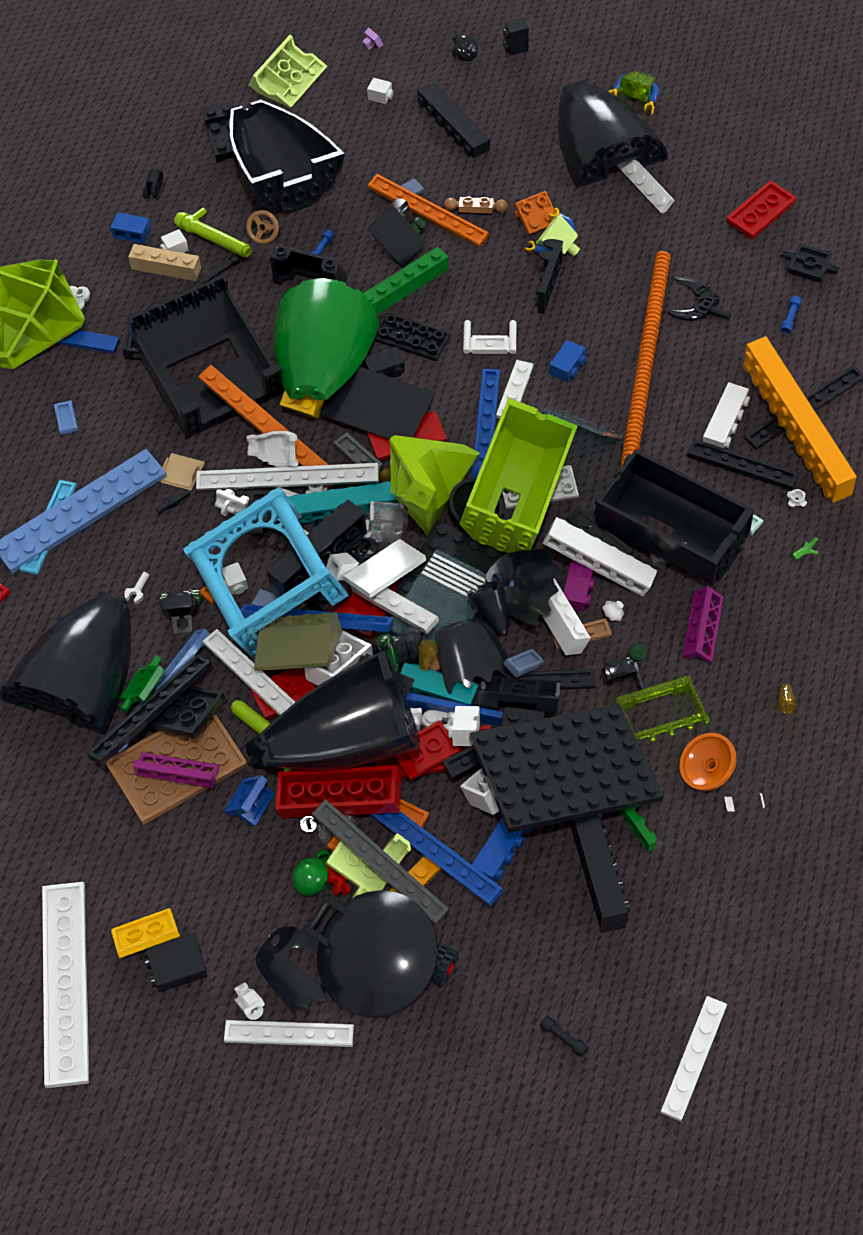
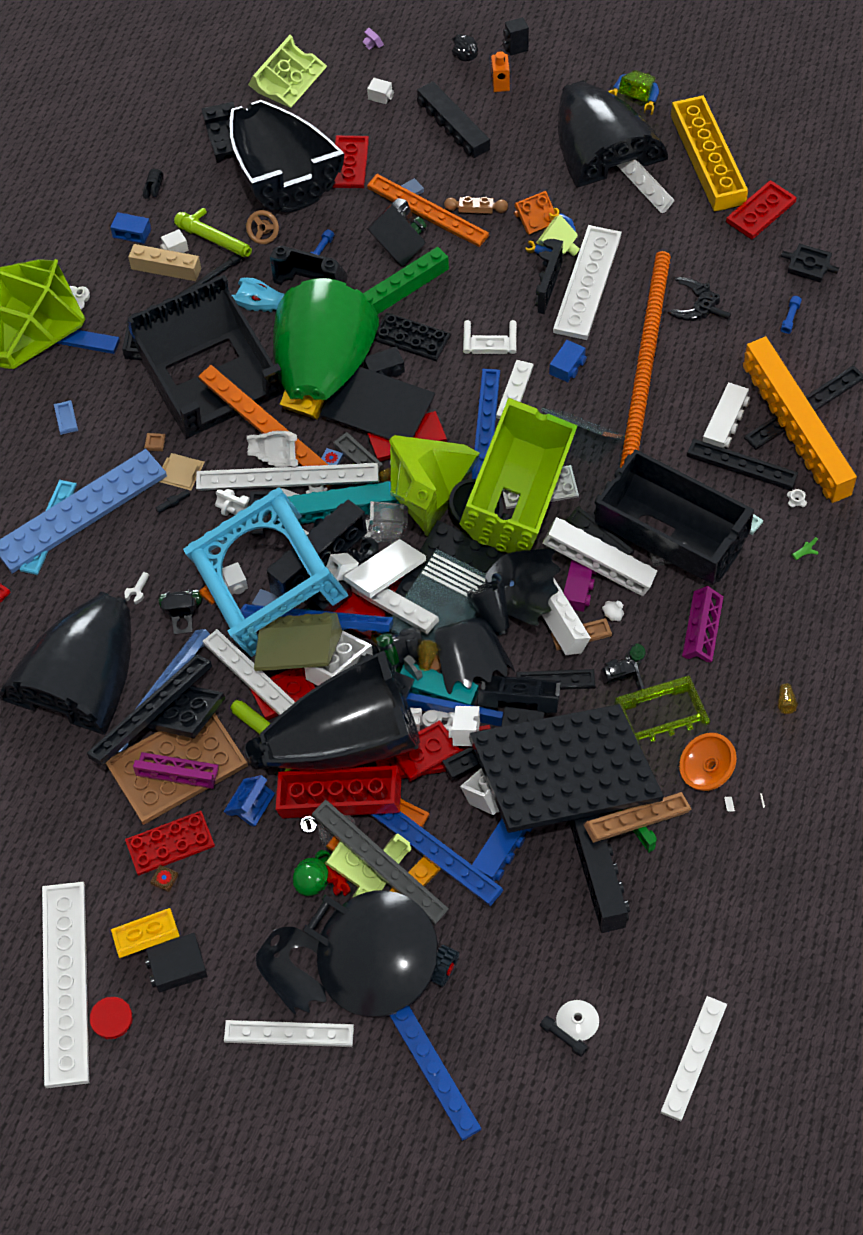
(111, 1017): none -> red tile
(142, 683): green plate -> none
(155, 442): none -> medium nougat tile
(164, 878): none -> clear orange tile
(169, 842): none -> red tile
(249, 1001): white hips -> none
(257, 295): none -> medium azure animal
(332, 457): none -> medium blue tile
(355, 160): none -> red tile
(409, 666): none -> dark grey tile
(435, 1073): none -> blue plate
(499, 65): none -> orange torso
(524, 662): sand blue tile -> none
(578, 1029): none -> white dish
(587, 282): none -> white plate
(636, 817): none -> medium nougat tile
(709, 153): none -> yellow brick

